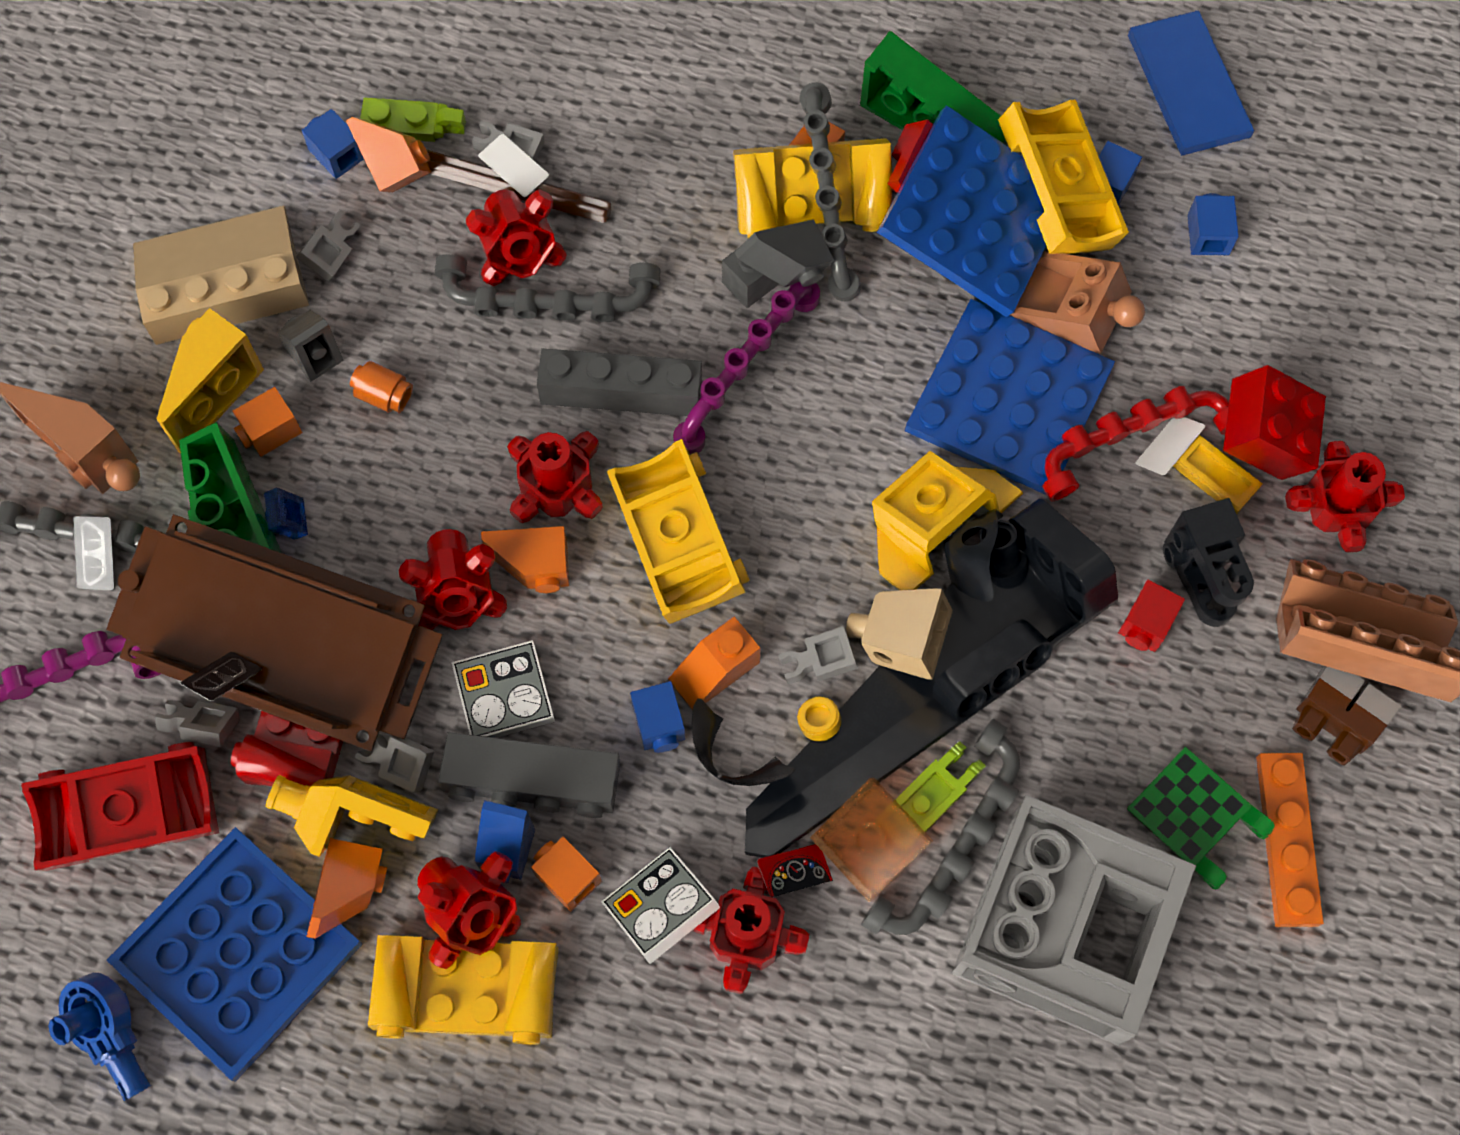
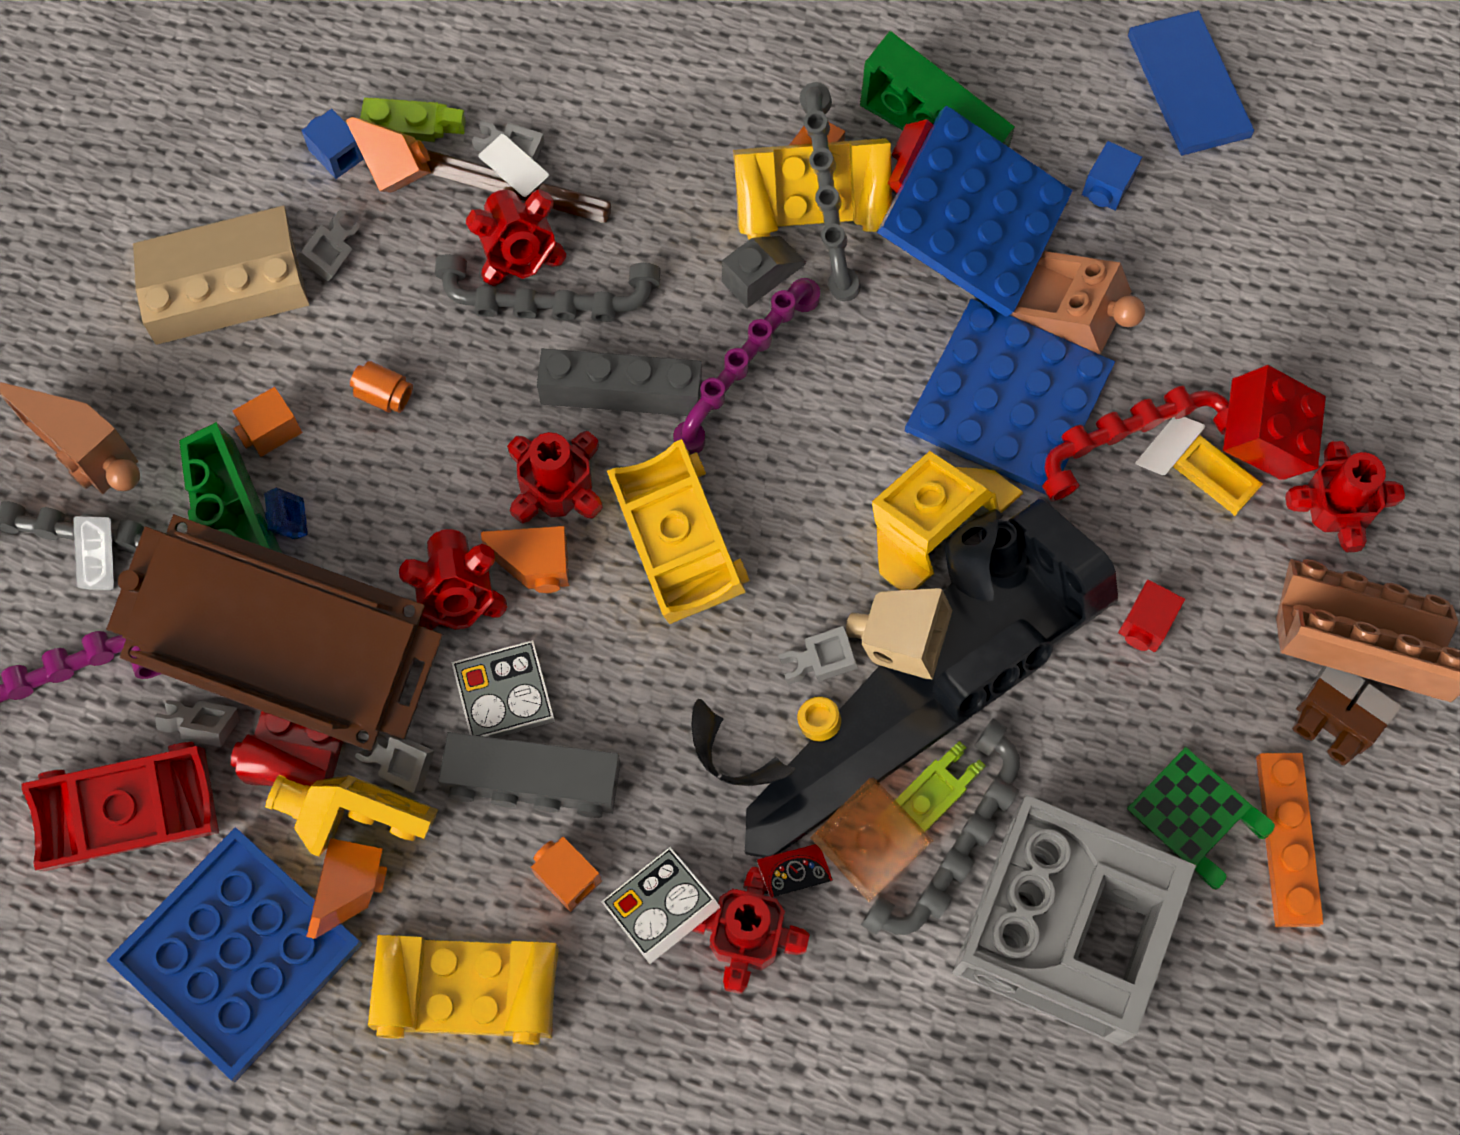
(100, 1029): blue pin -> none
(207, 376): yellow slope -> none
(221, 676): black sticker -> none
(310, 344): dark grey slope -> none
(467, 906): red piece -> none
(507, 832): blue slope -> none
(658, 717): blue brick -> none
(716, 663): orange slope -> none
(788, 253): dark grey slope -> none
(1067, 176): yellow piece -> none
(1199, 549): black brick -> none
(1212, 225): blue brick -> none

